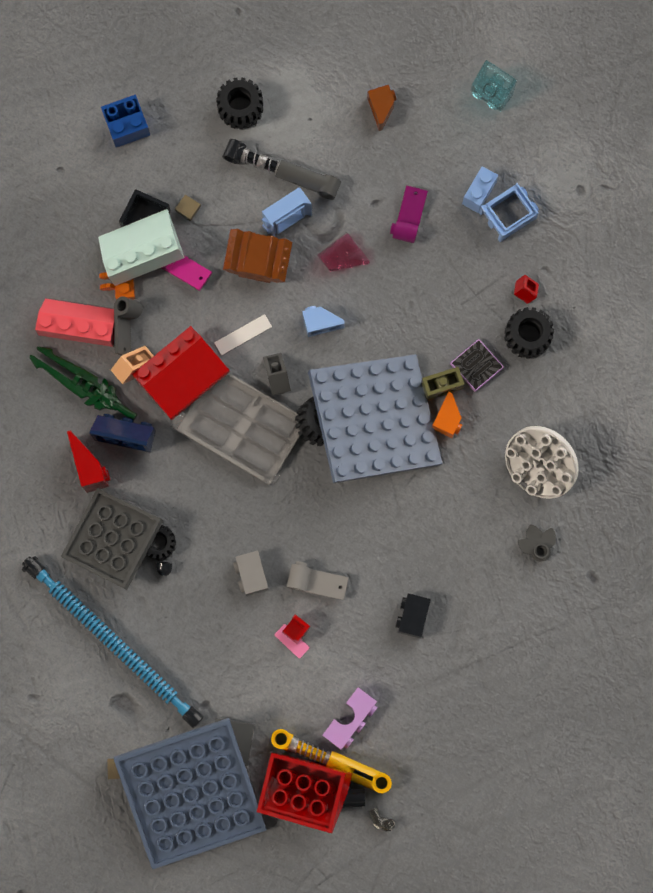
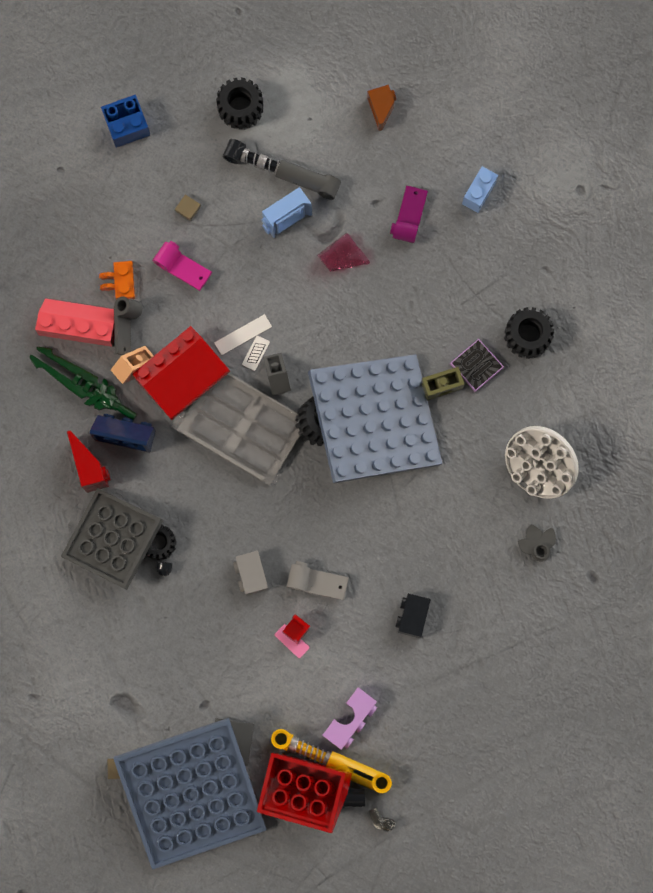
(36, 570): dark azure hose -> none
(140, 207): black panel -> none
(140, 247): light aqua slope -> none
(255, 353): none -> white sticker
(257, 256): dark orange slope -> none
(320, 321): light blue slope -> none
(448, 417): orange slope -> none
(493, 86): clear light blue slope -> none
(494, 221): light blue window -> none
(526, 289): red slope -> none

